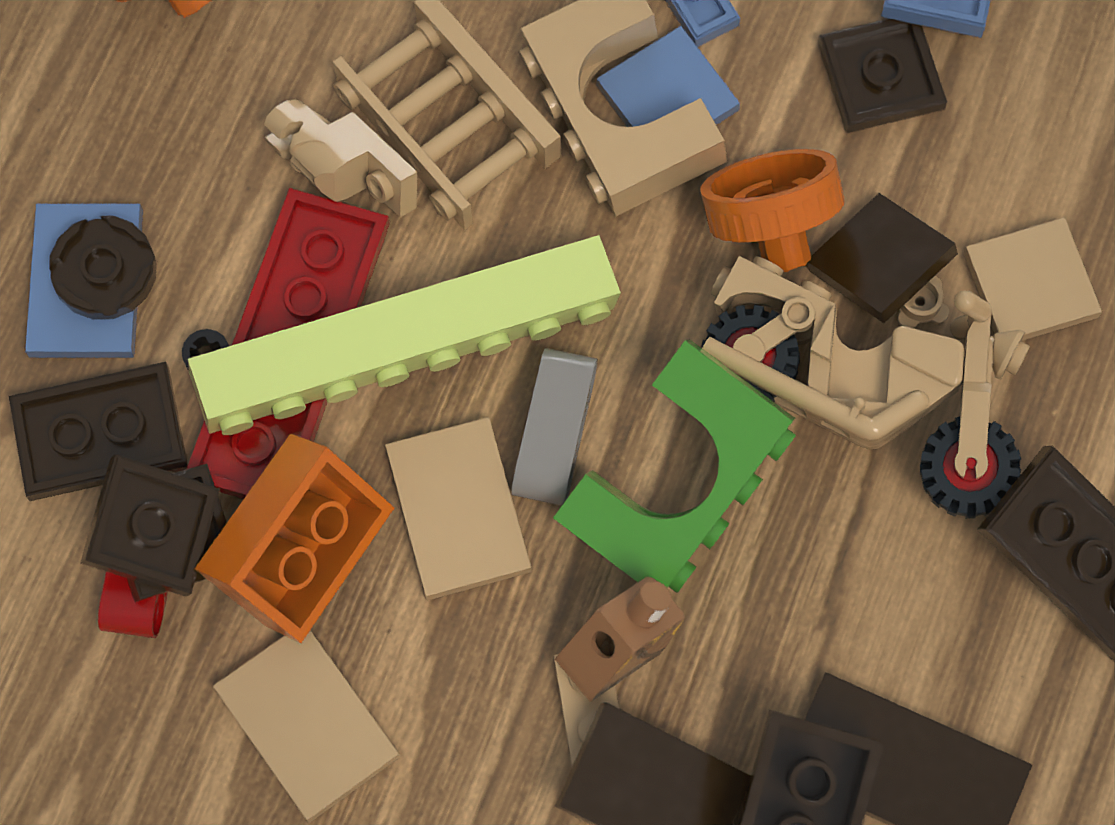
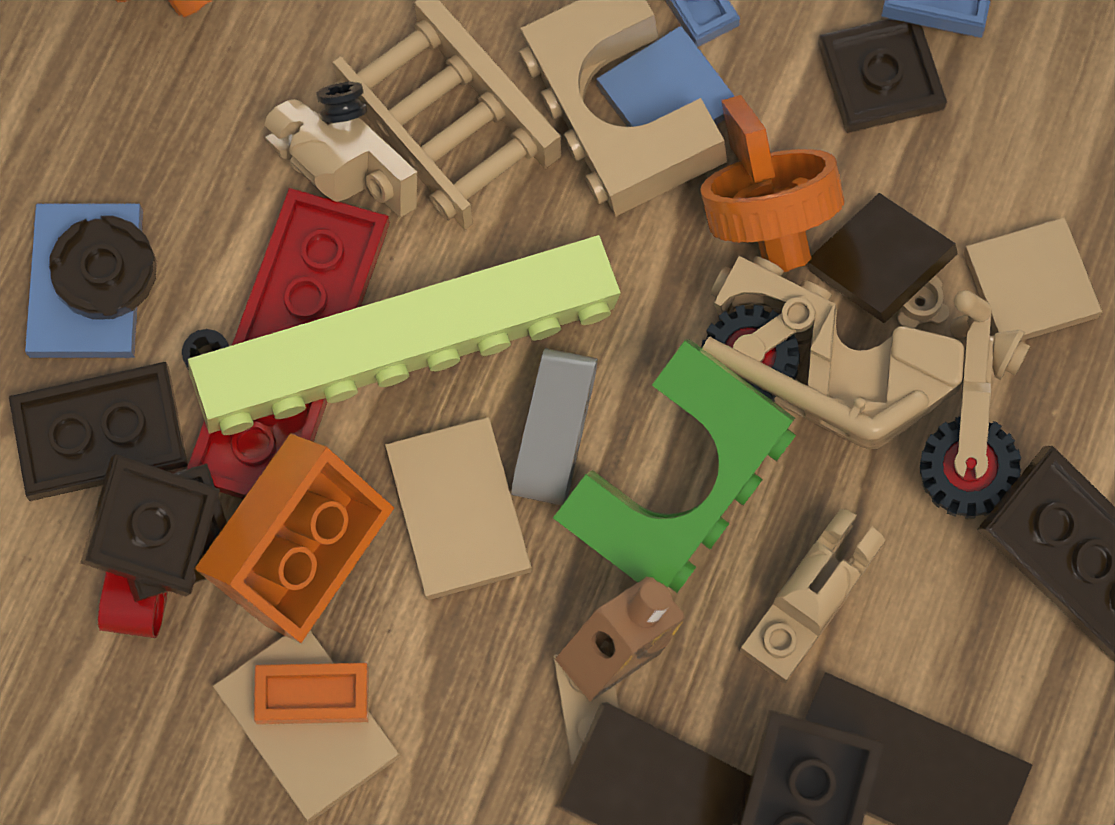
(311, 693): none -> orange tile
(341, 102): none -> black bush
(748, 138): none -> orange tile
(810, 599): none -> tan plate

